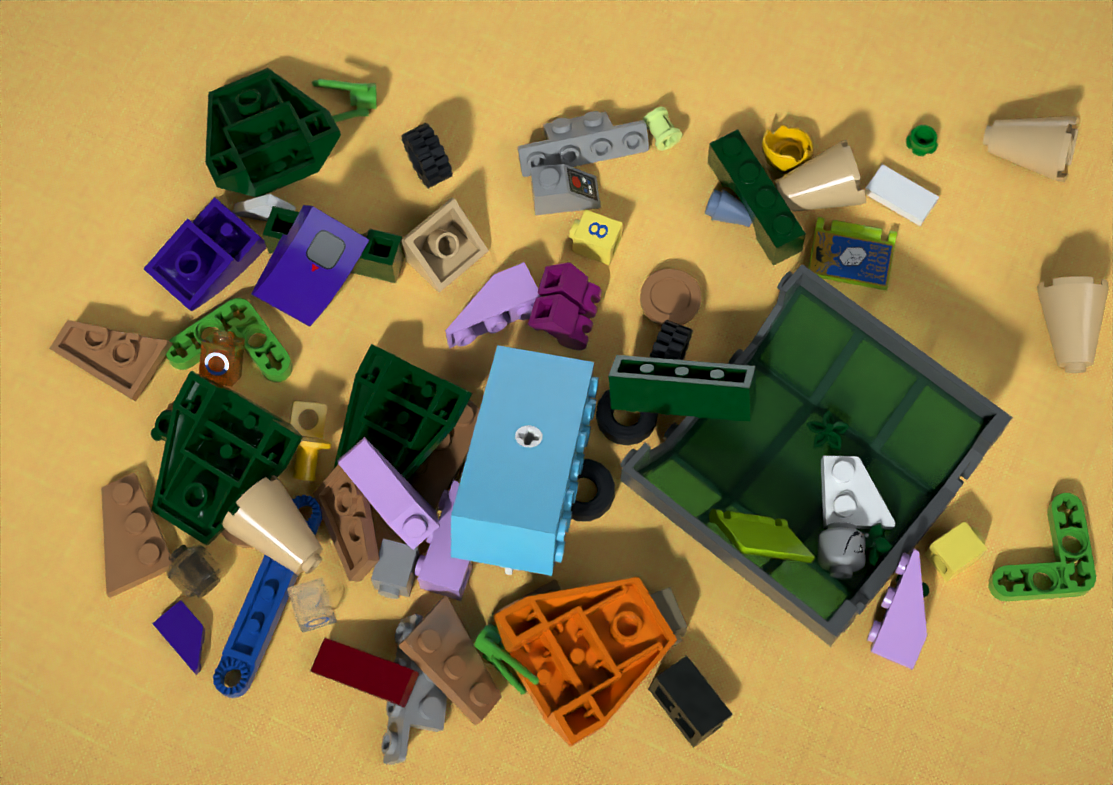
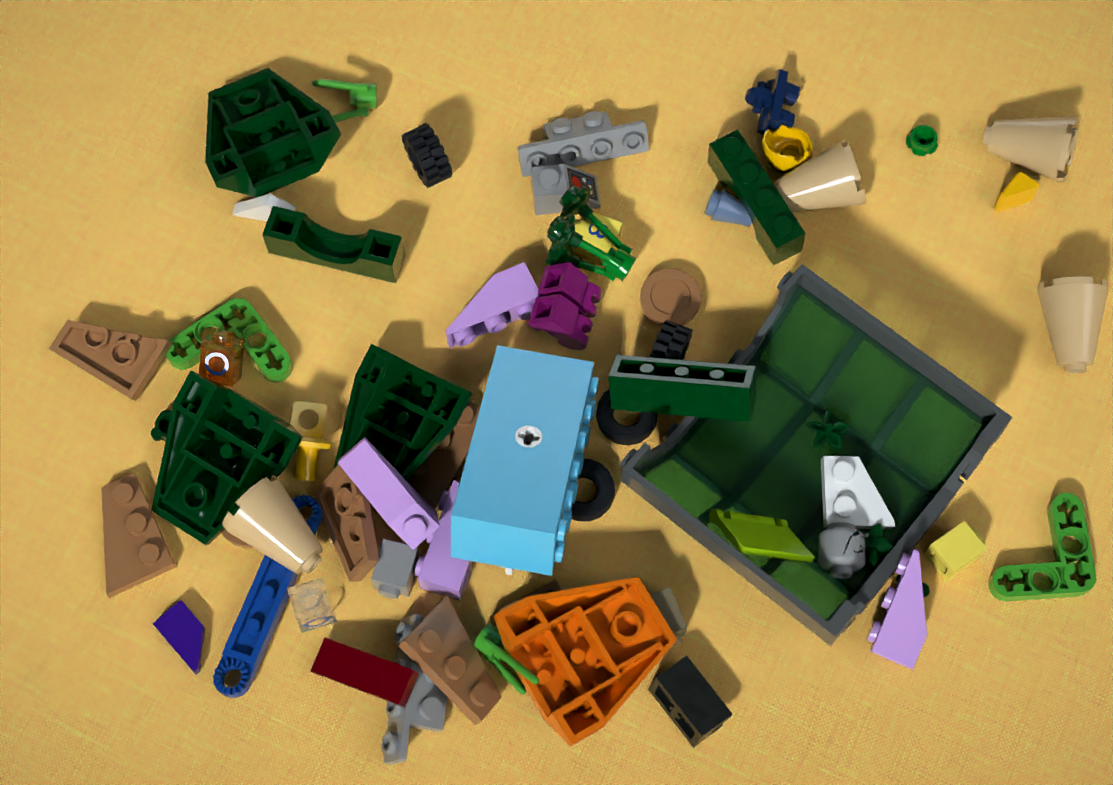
(193, 571): clear smoke head -> none
(205, 255): dark purple slope -> none
(309, 265): dark purple slope -> none
(443, 246): tan slope -> none
(563, 235): none -> plant
(662, 128): yellowish green bush -> none
(768, 102): none -> dark blue hips
(852, 254): piece -> none
(901, 195): white tile -> none
(1017, 192): none -> yellow slope

